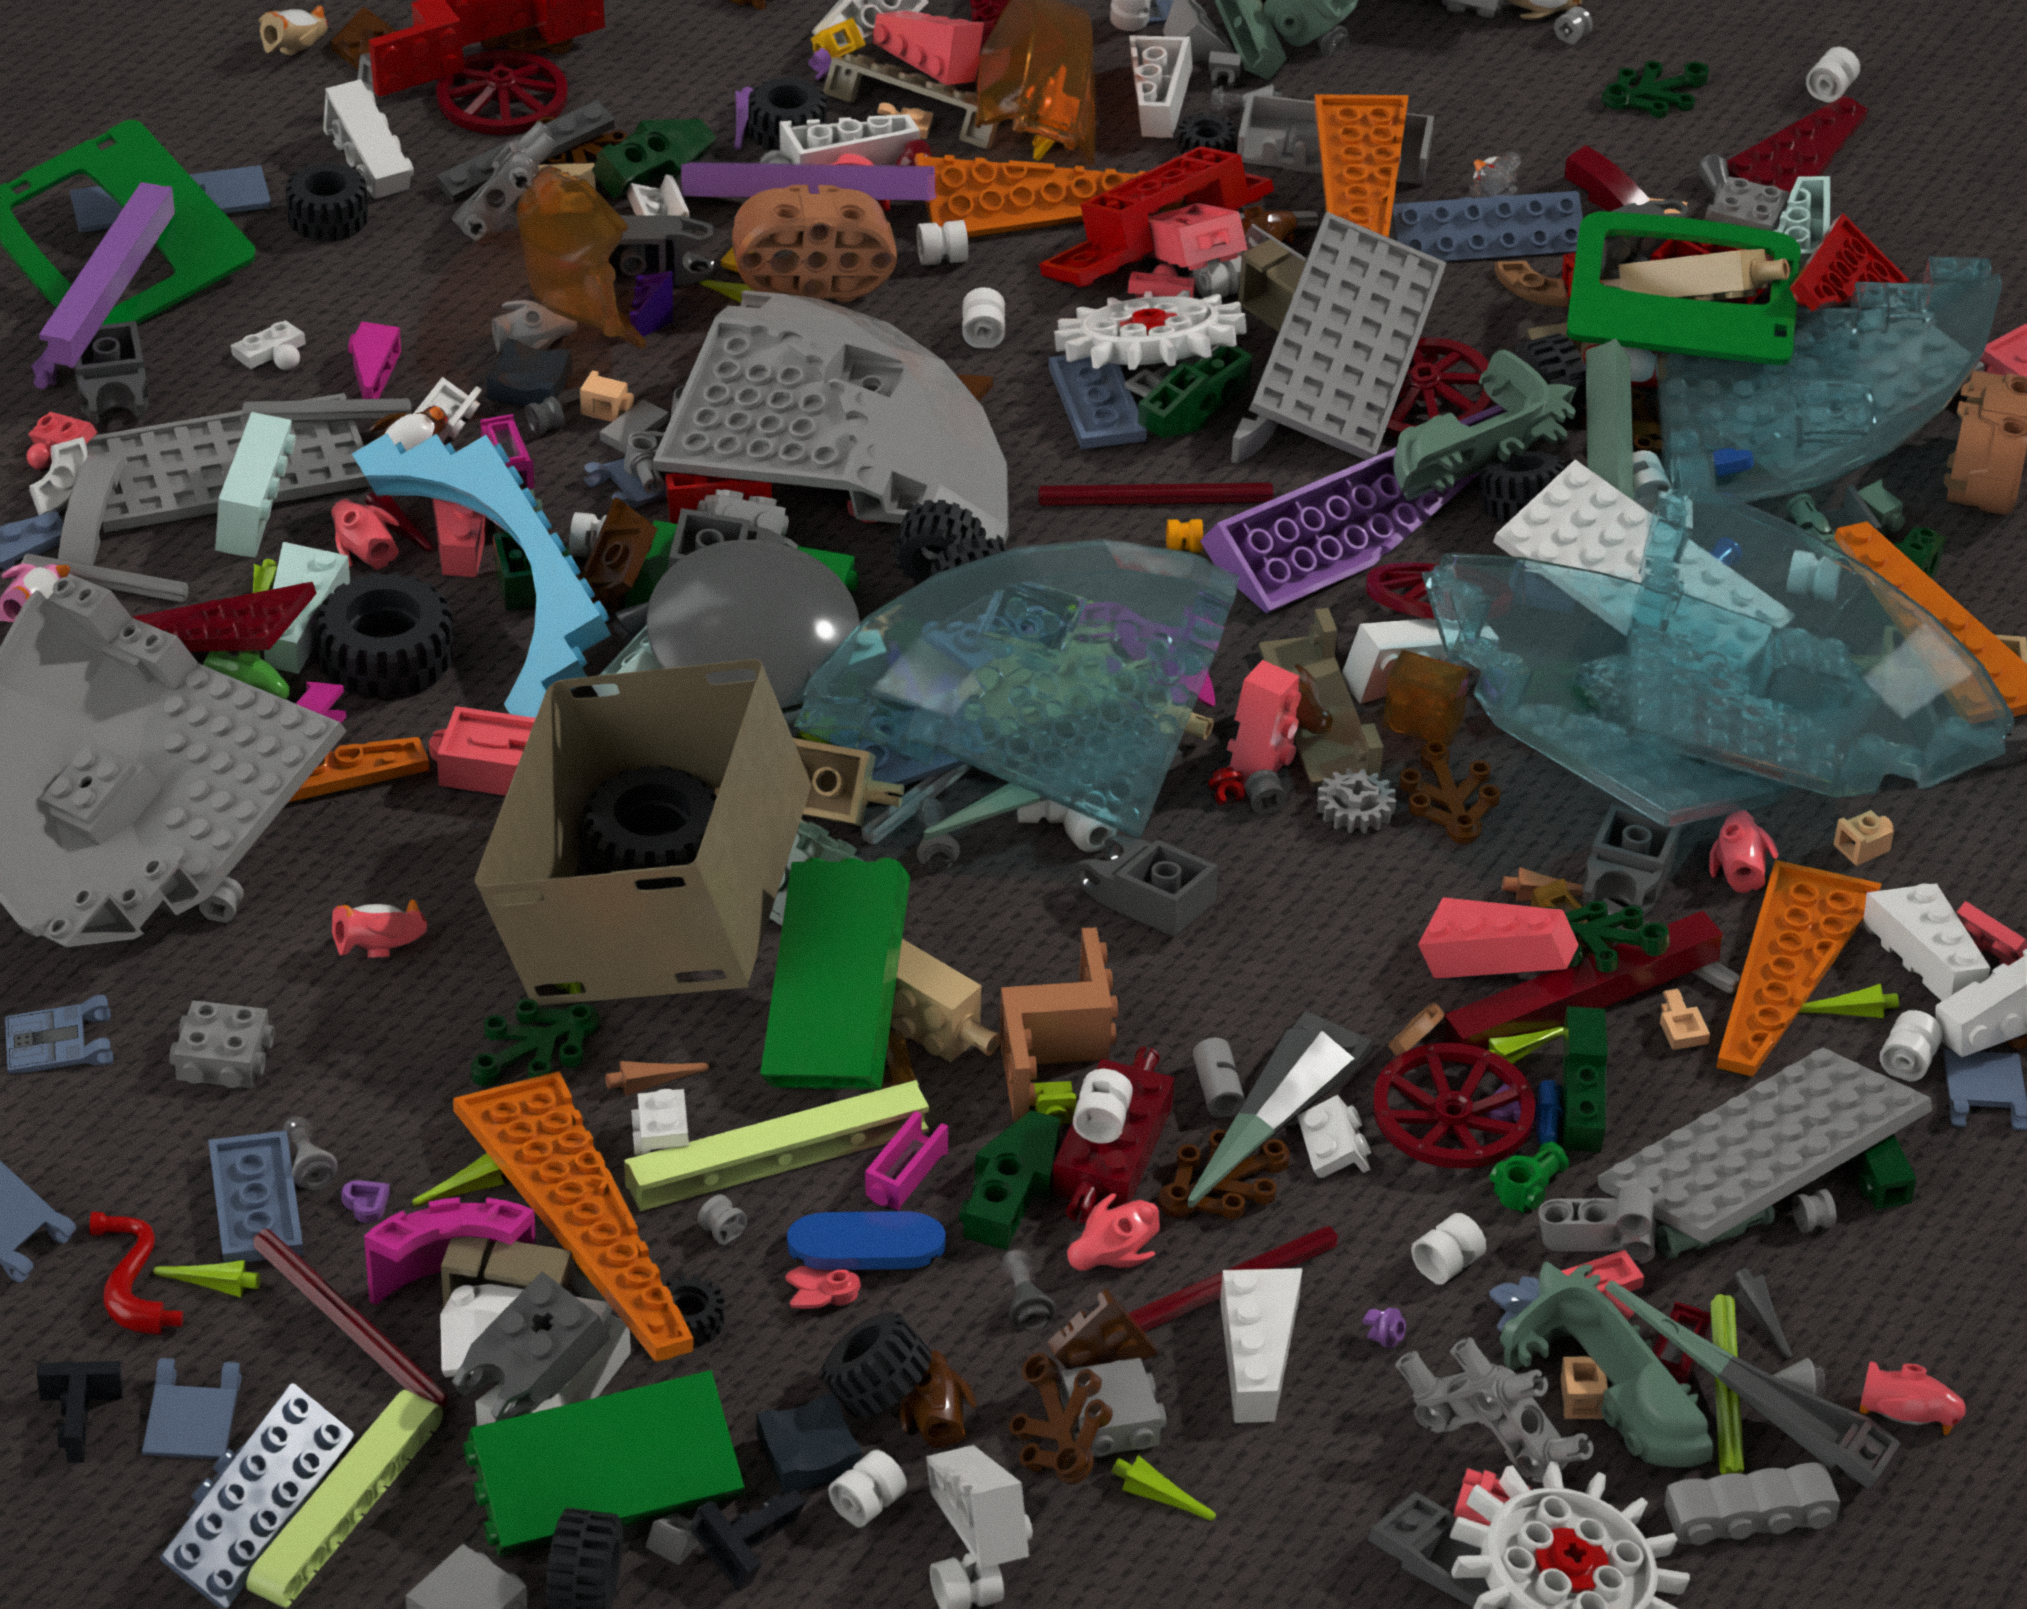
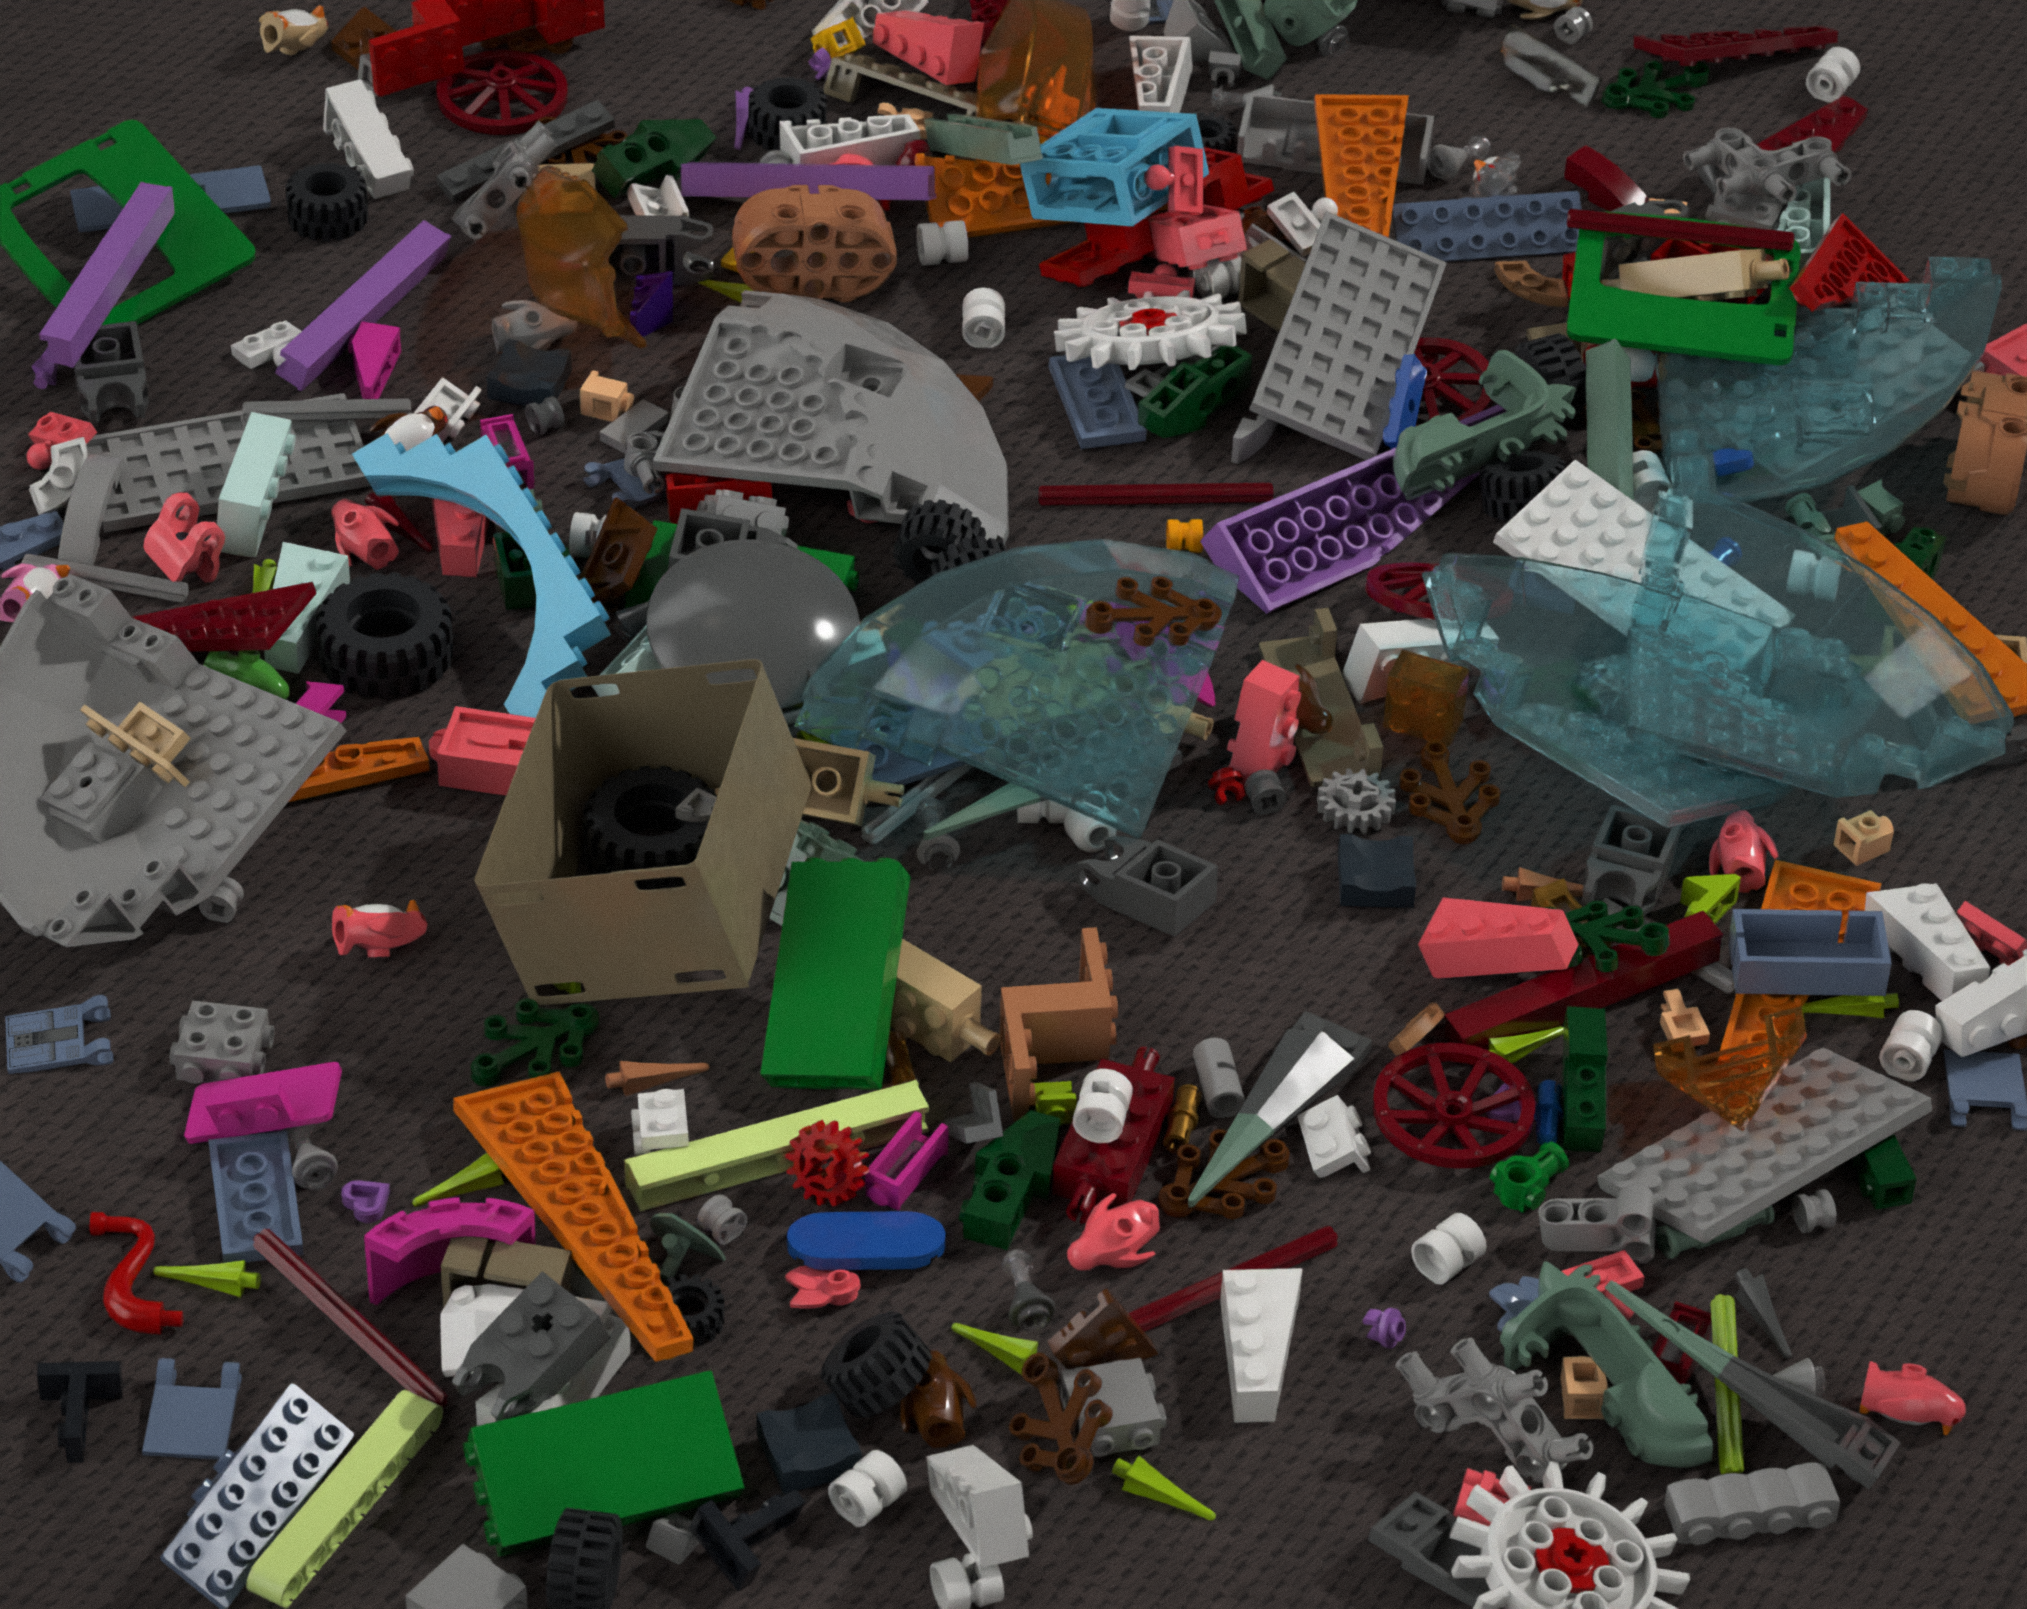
(147, 736): none -> tan bracket
(179, 542): none -> coral piece
(263, 1102): none -> dark pink bracket
(365, 302): none -> medium lavender tile
(677, 1238): none -> sand green shield
(696, 806): none -> light grey tile
(843, 1174): none -> red gear
(983, 1123): none -> dark grey panel
(984, 139): none -> sand green tile
(1007, 1349): none -> lime piece
(1102, 166): none -> medium azure piece
(1182, 1117): none -> pearl gold pin
(1183, 180): none -> coral plate
(1198, 614): none -> reddish brown plant
(1298, 221): none -> white plate
(1376, 872): none -> black brick
(1407, 399): none -> blue tile
(1446, 160): none -> clear piece
(1546, 67): none -> clear smoke bracket
(1680, 229): none -> dark red axle
(1710, 893): none -> lime slope
(1720, 44): none -> dark red wing
(1738, 1078): none -> clear orange wedge
(1767, 171): none -> light grey pin
(1801, 953): none -> sand blue piece

